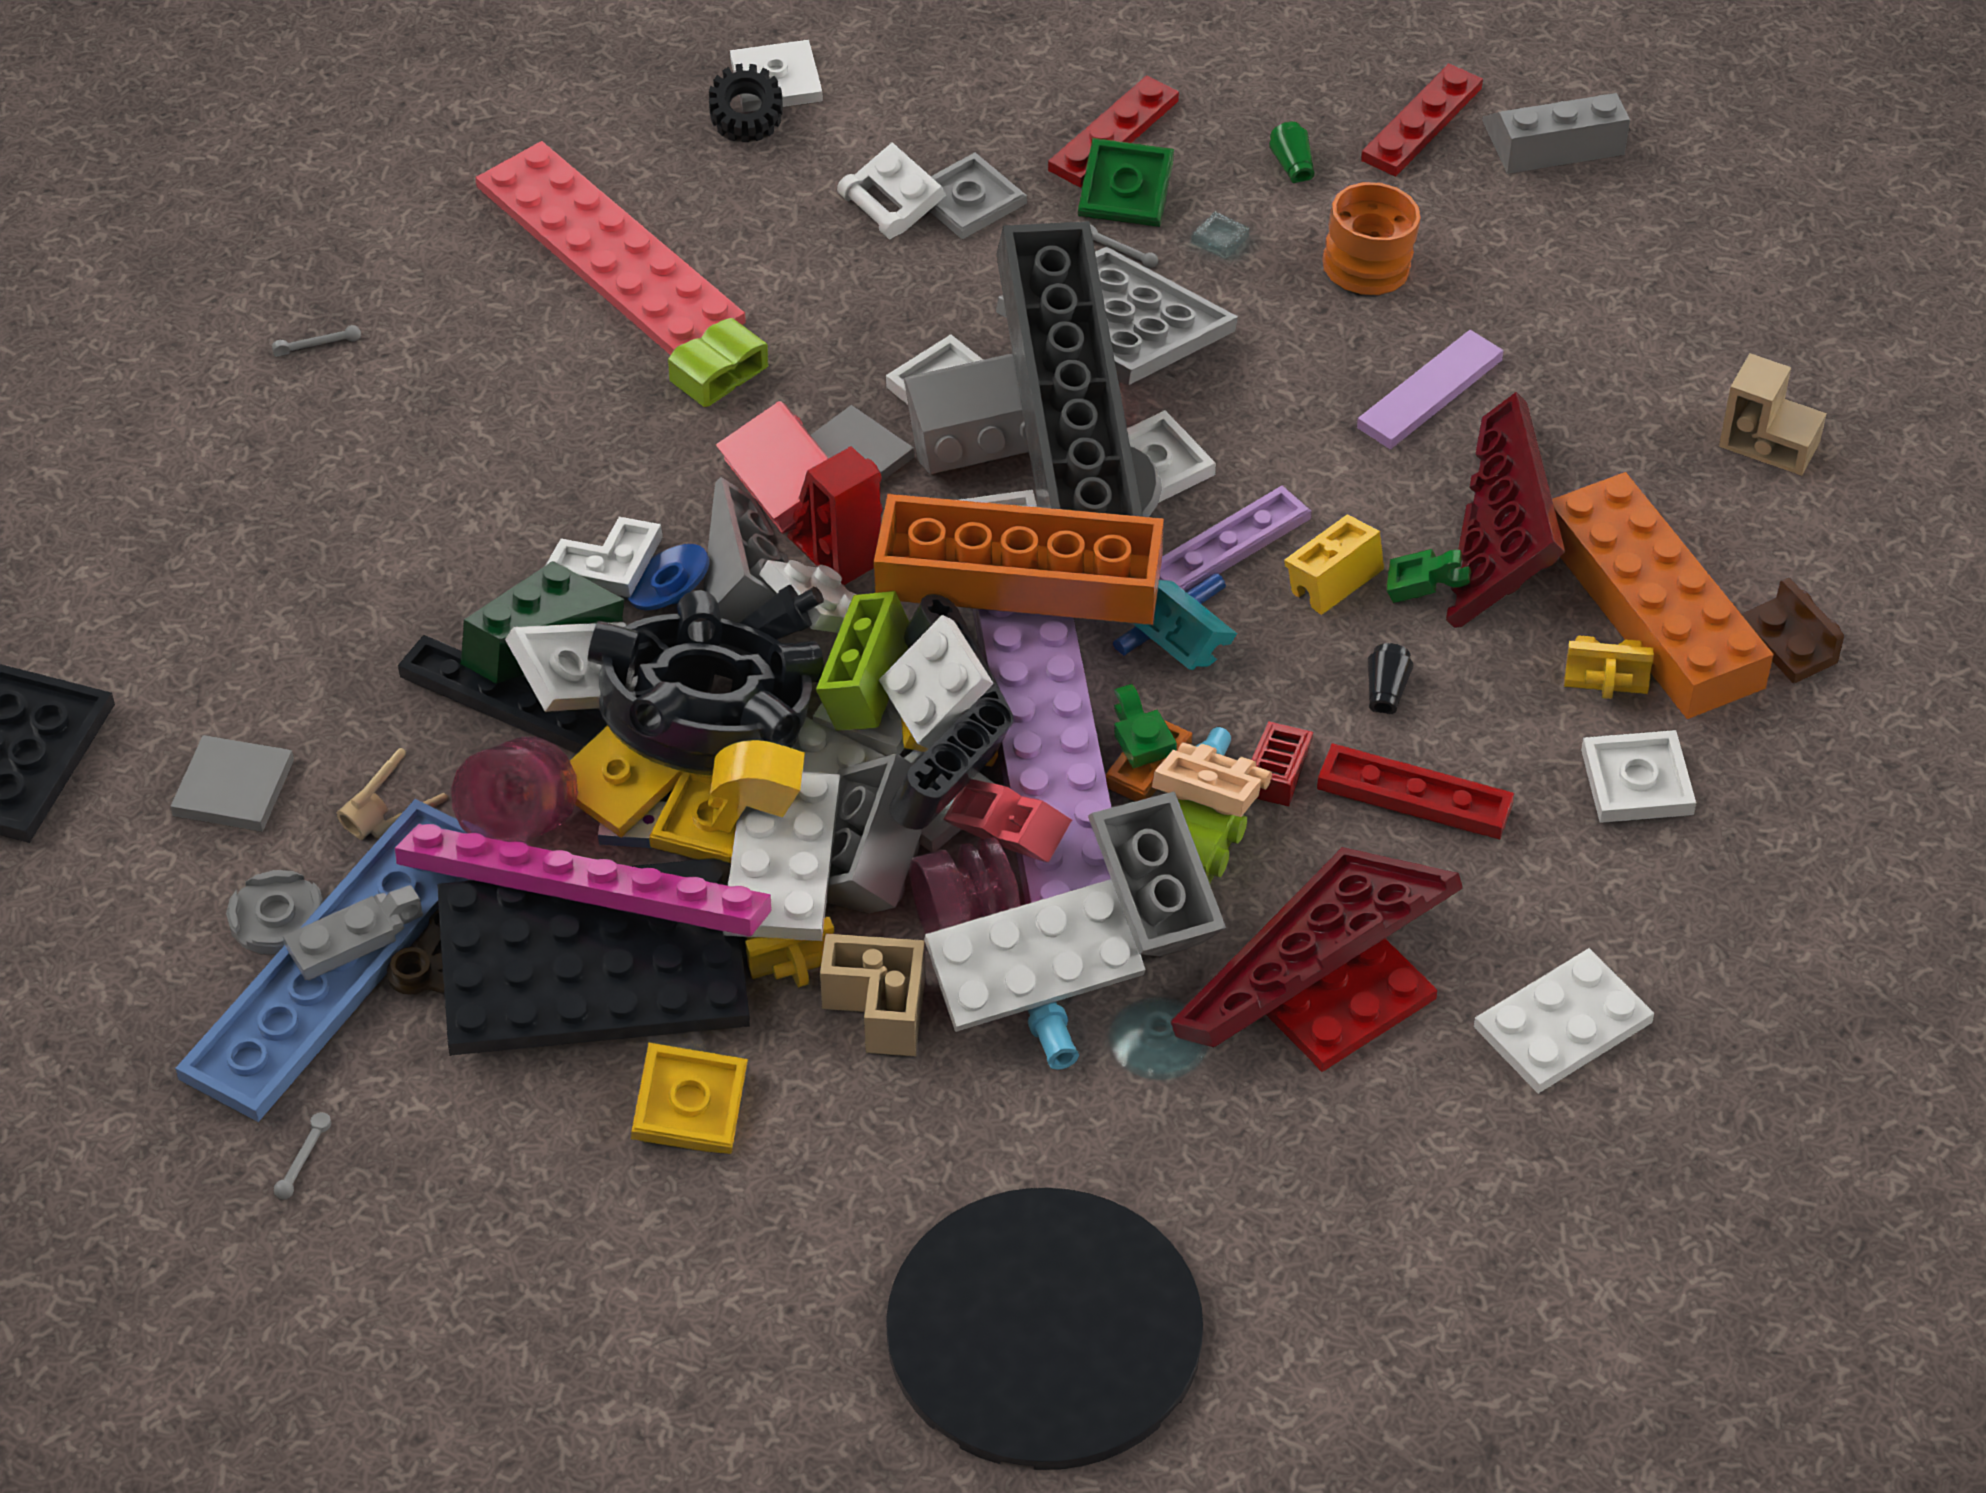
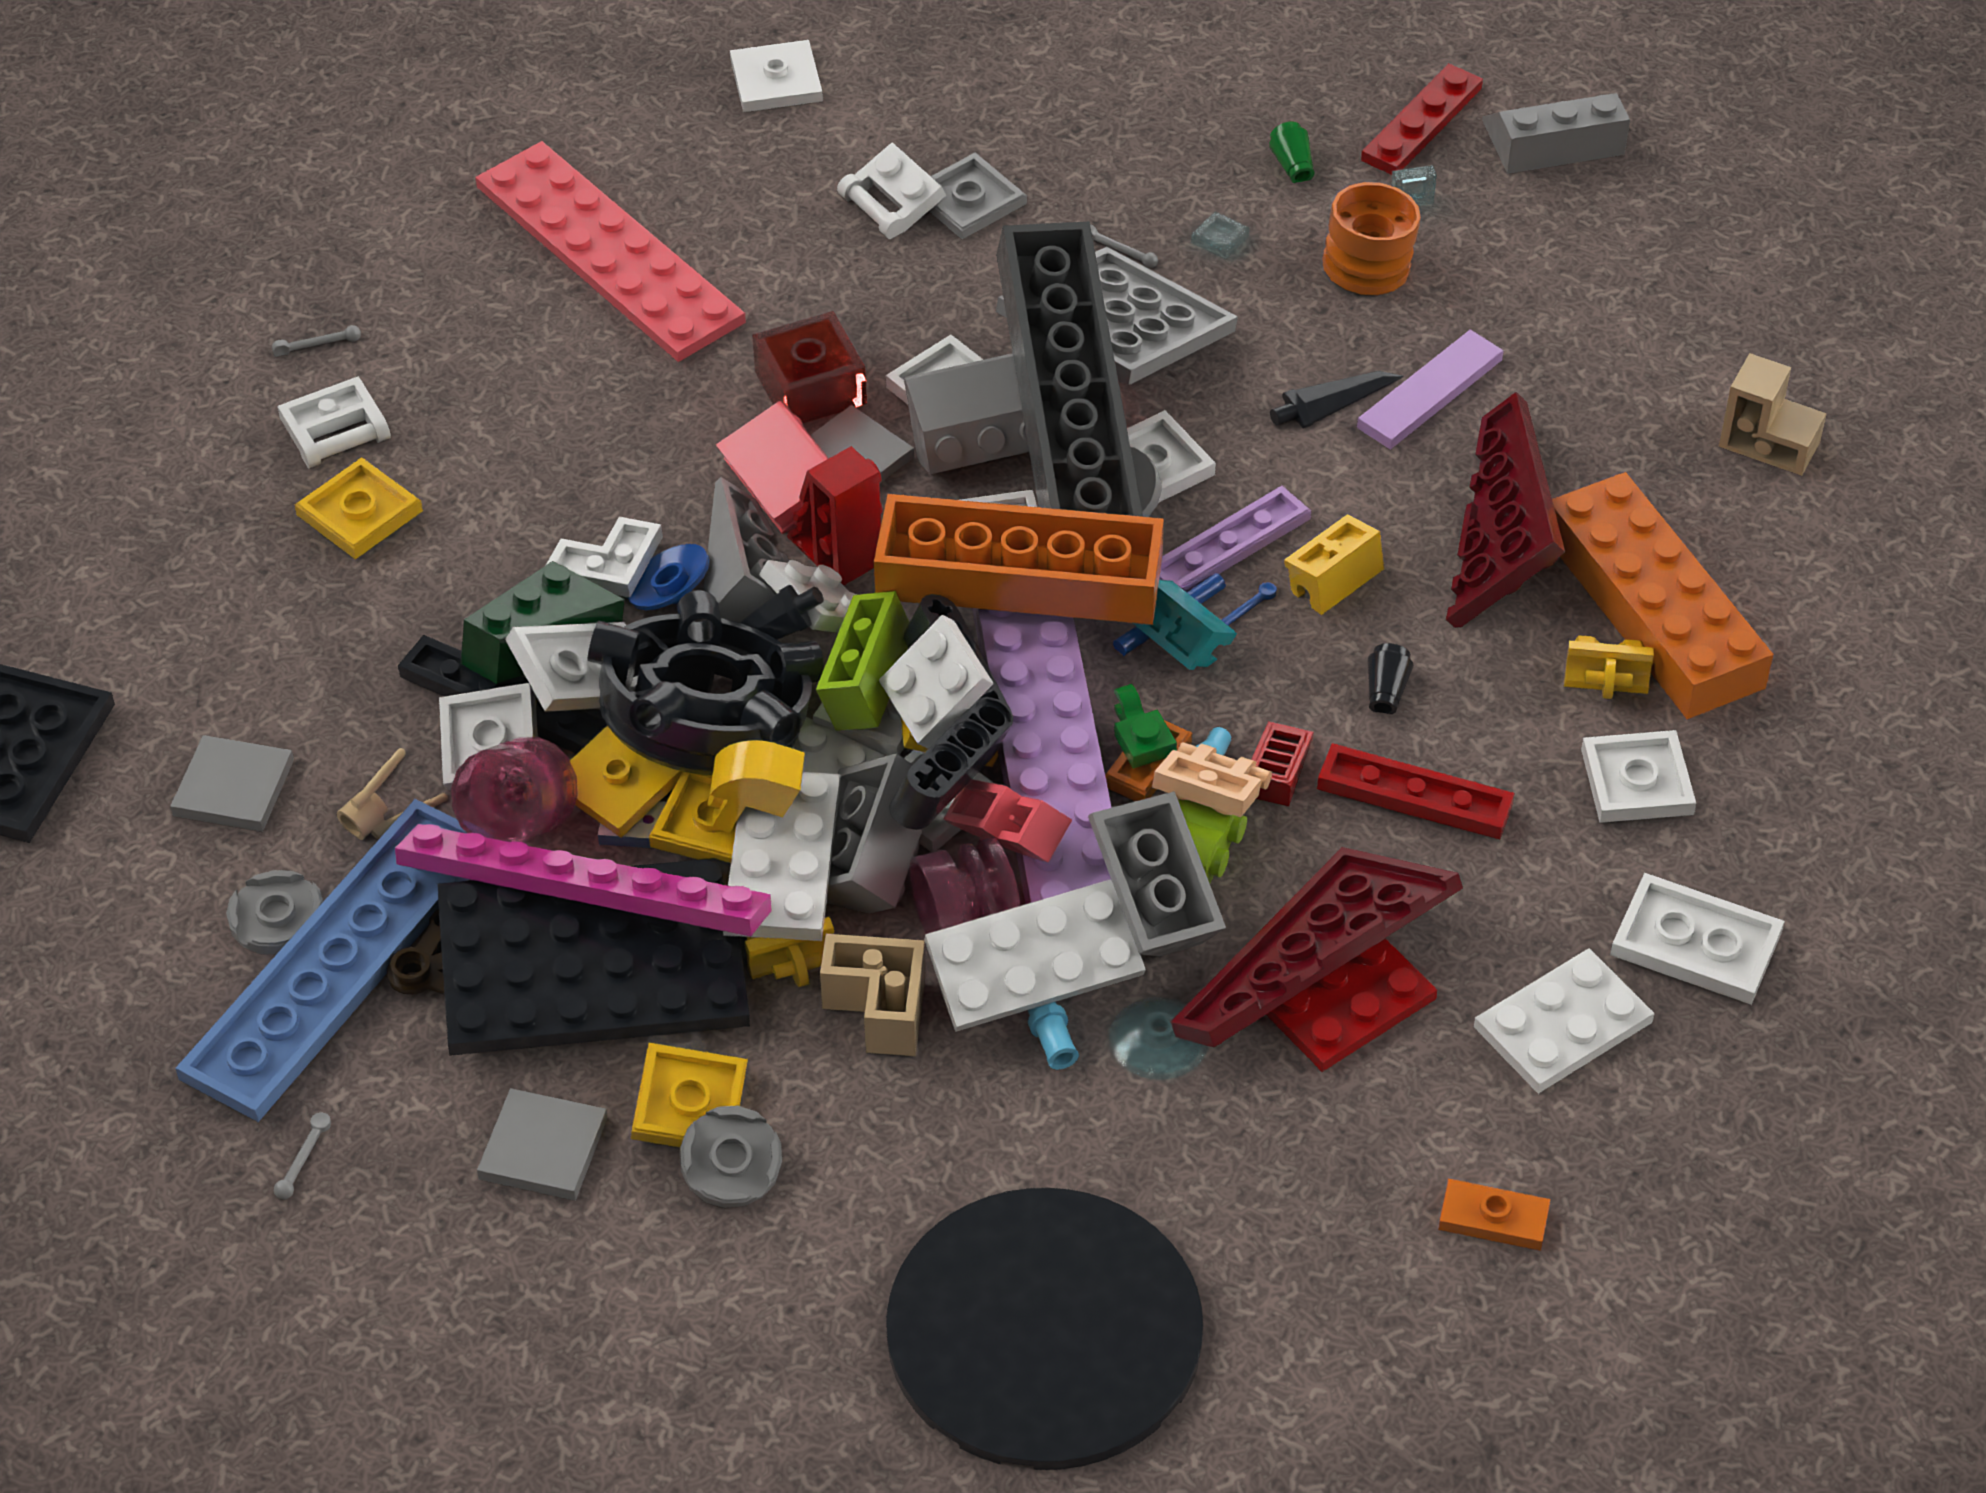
(331, 411): none -> white plate
(352, 931): light grey hinge -> none
(358, 508): none -> yellow plate
(482, 721): none -> white plate
(542, 1144): none -> light grey tile
(717, 361): lime brick -> none
(730, 1156): none -> light grey tile
(745, 83): black tyre -> none
(810, 367): none -> clear red brick
(1120, 122): red plate -> none
(1126, 182): green tile -> none
(1266, 591): none -> blue hinge
(1321, 400): none -> black bar
(1417, 183): none -> clear light blue tile
(1420, 572): green plate -> none
(1494, 1214): none -> orange plate
(1697, 938): none -> white plate
(1796, 632): reddish brown bracket -> none

